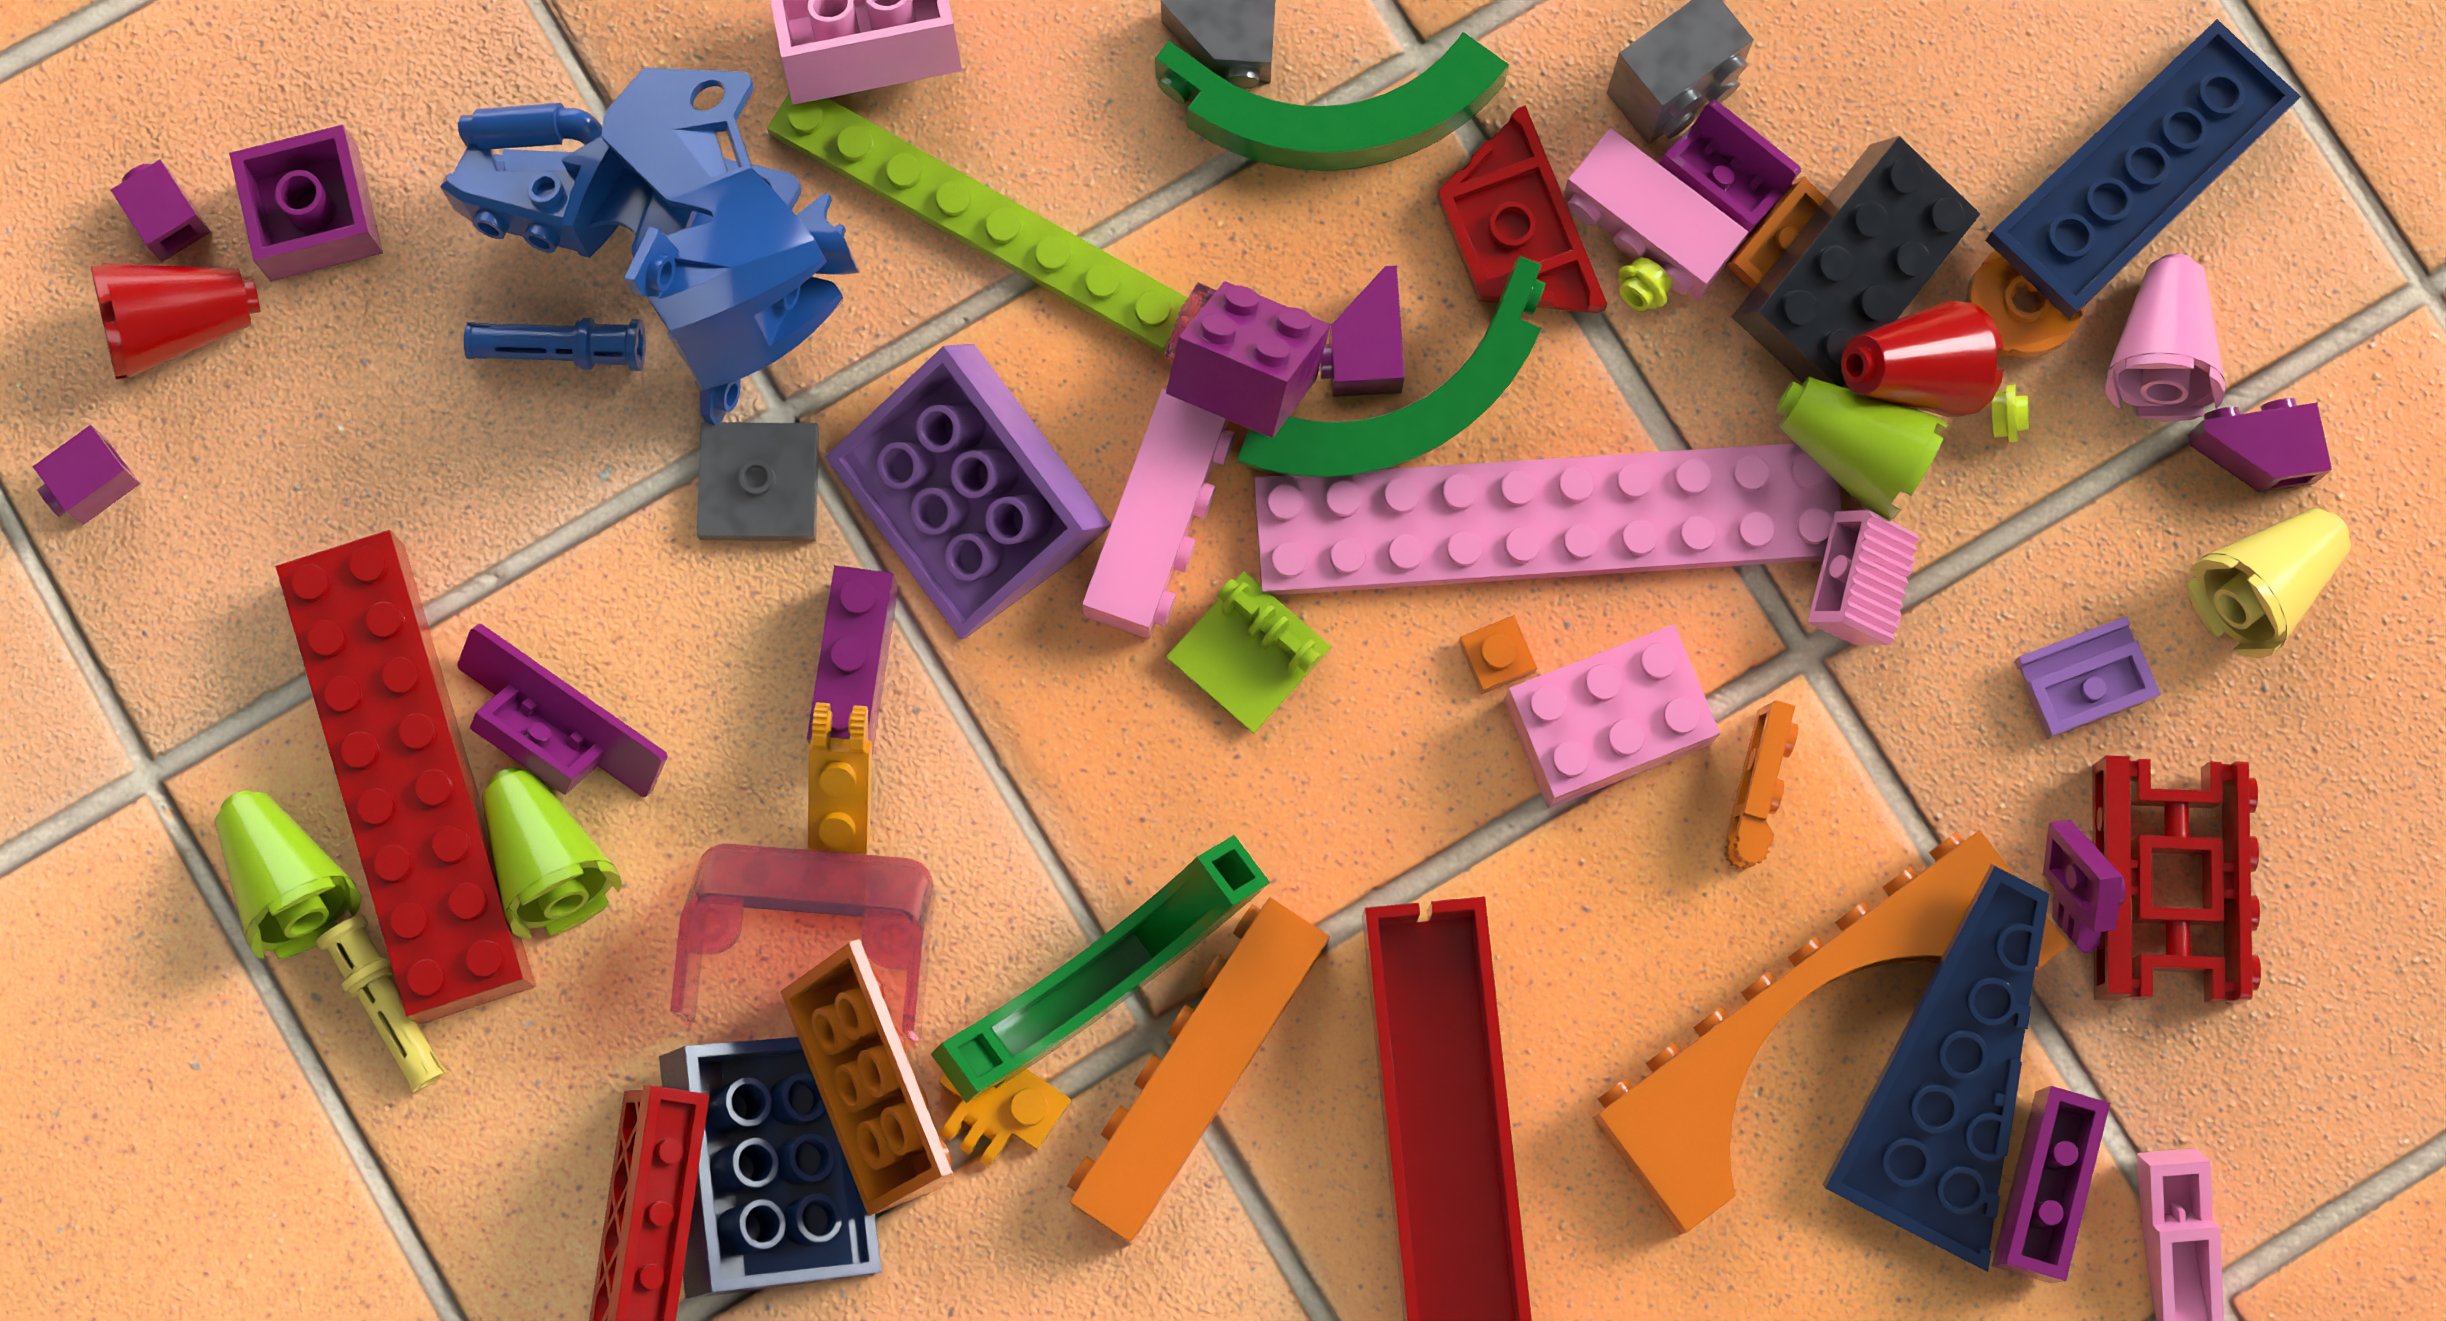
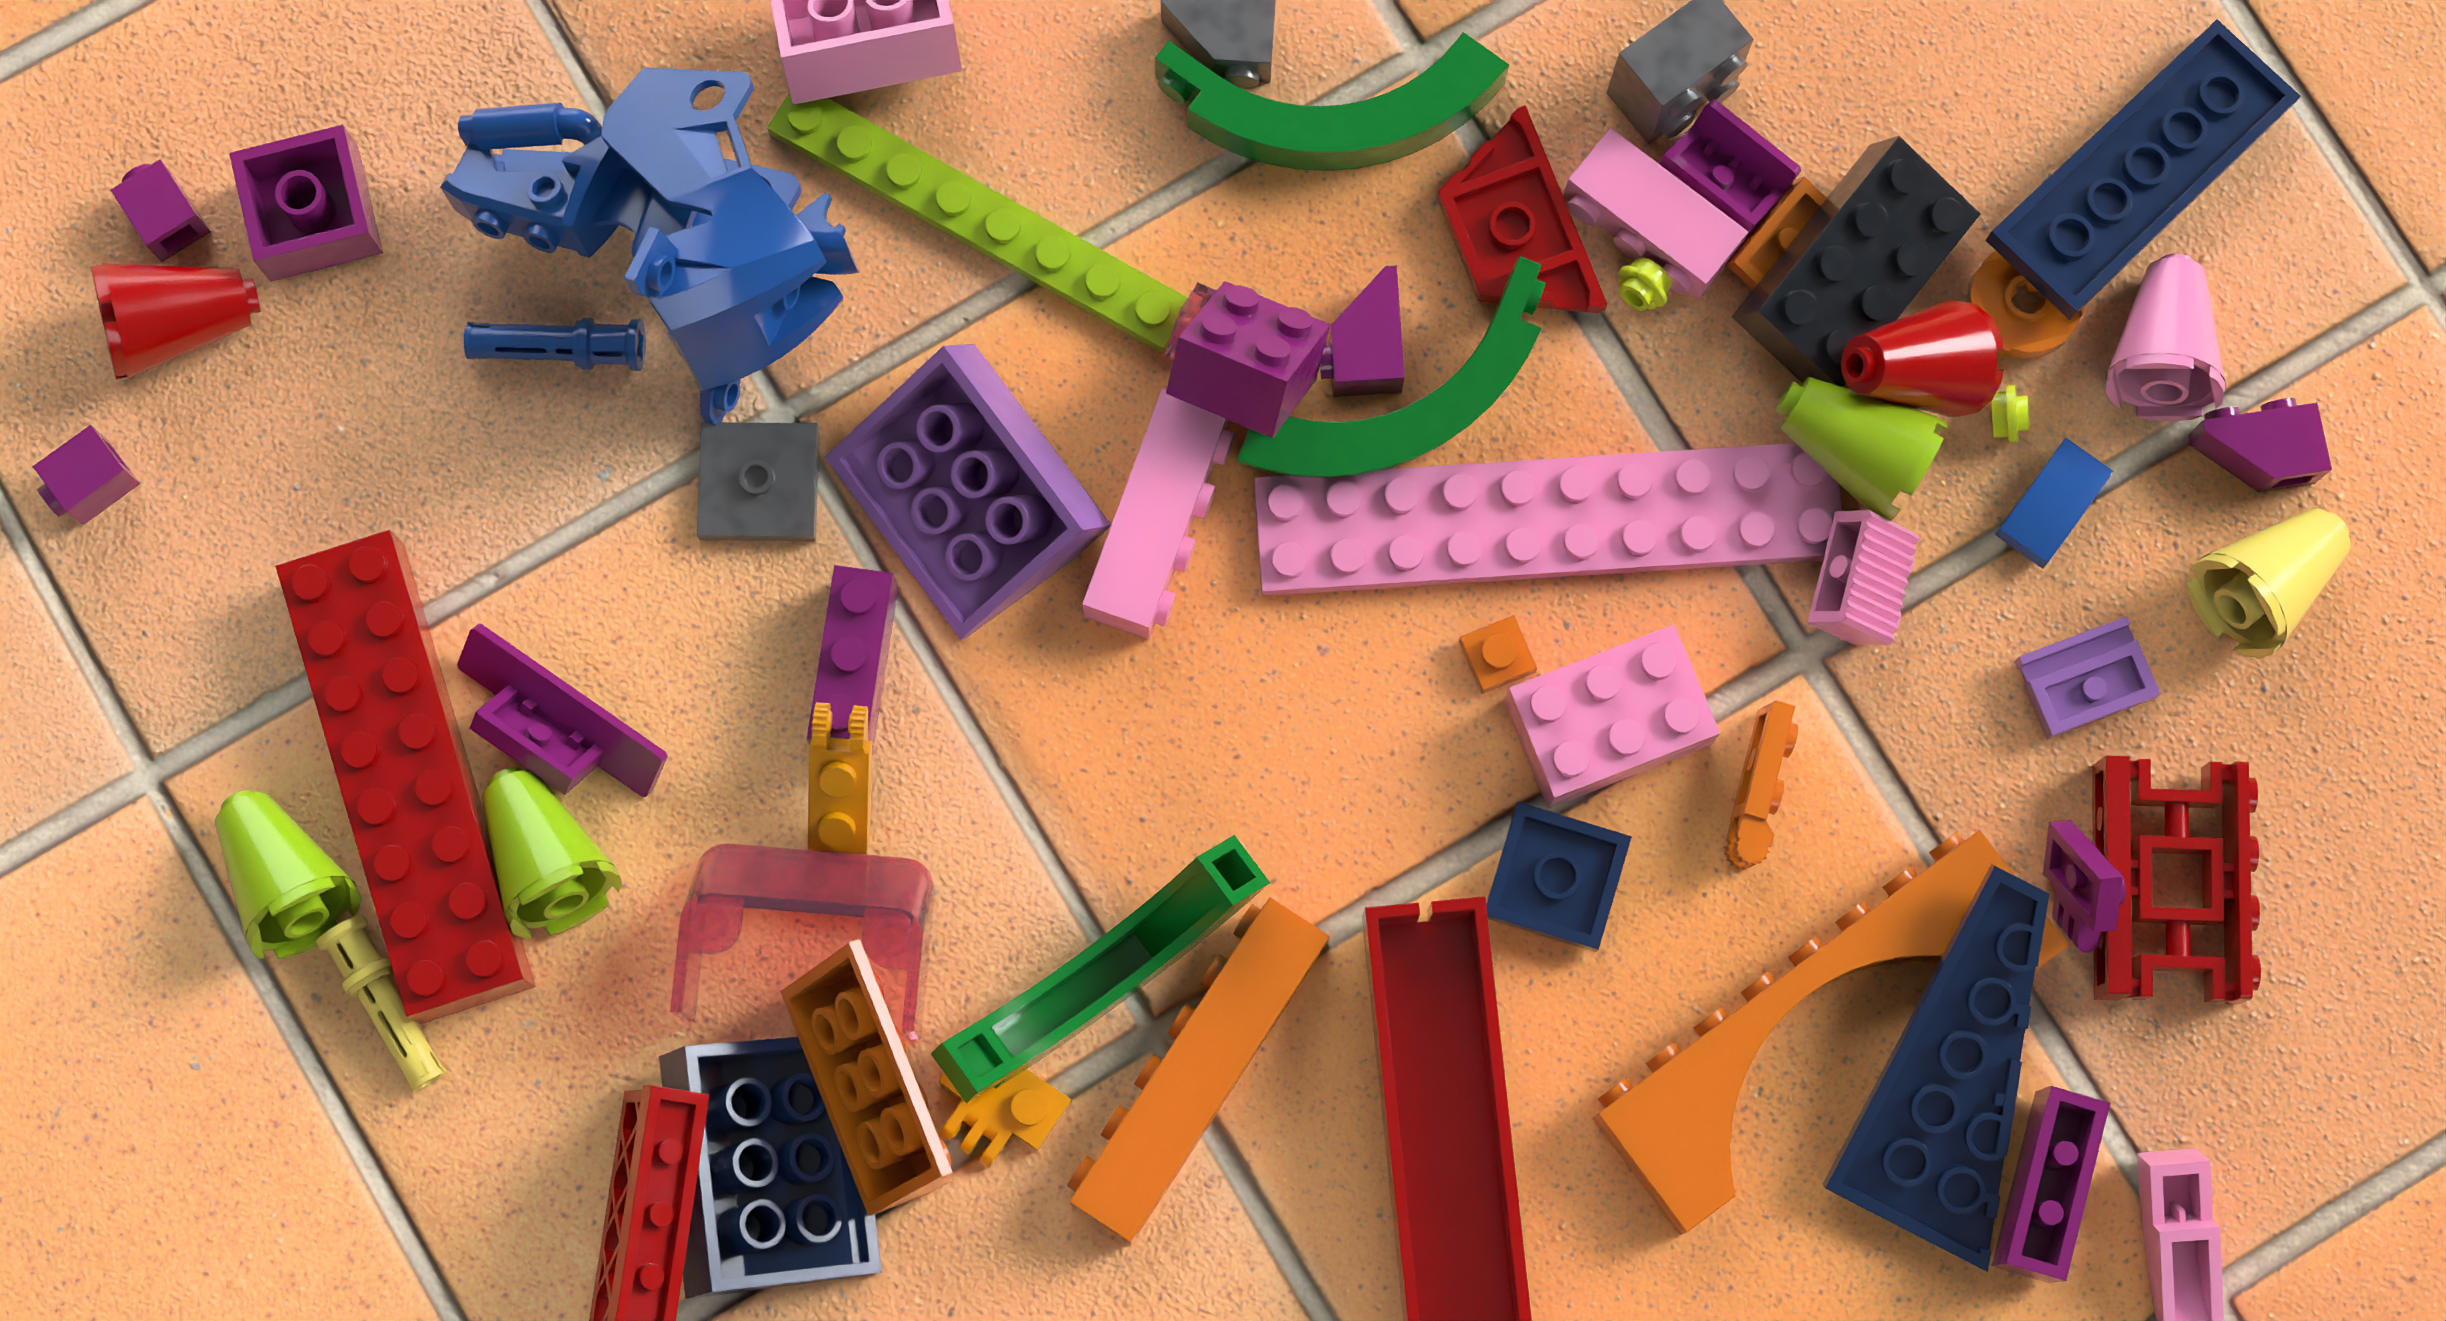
(1248, 652): lime hinge -> none
(1557, 876): none -> dark blue plate
(2054, 503): none -> blue slope

